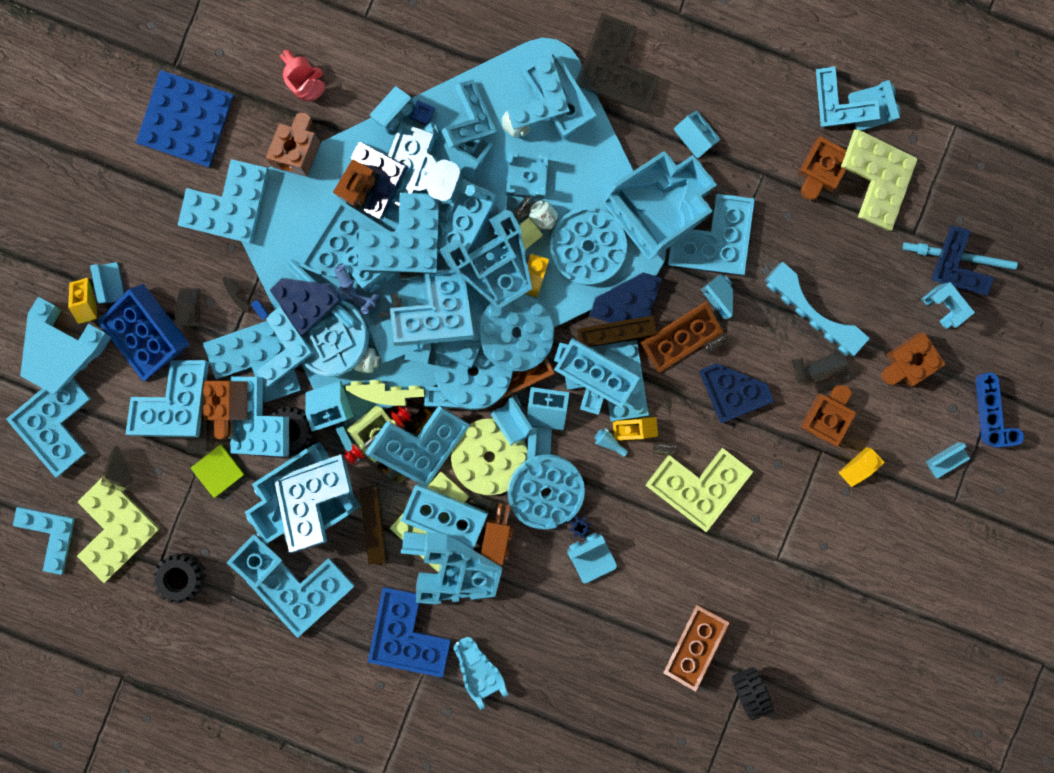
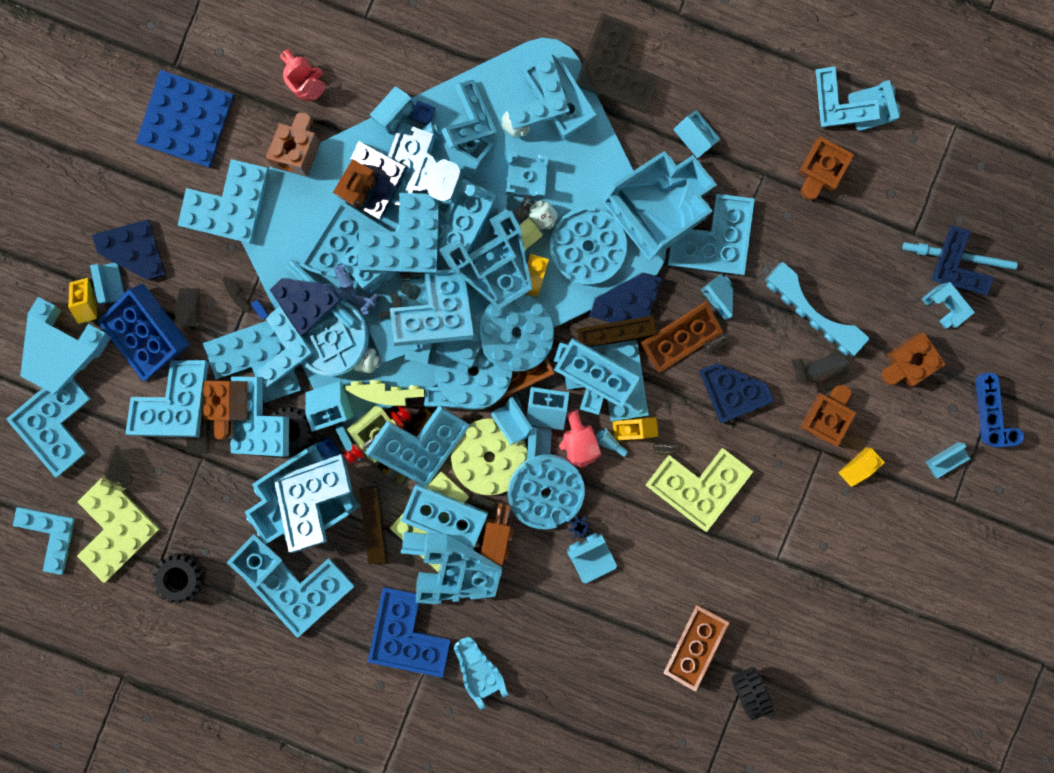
(132, 248): none -> dark blue plate
(217, 471): lime tile -> none
(328, 448): none -> blue tile
(410, 290): none -> clear smoke pin
(580, 442): none -> coral piece
(889, 177): yellowish green plate -> none

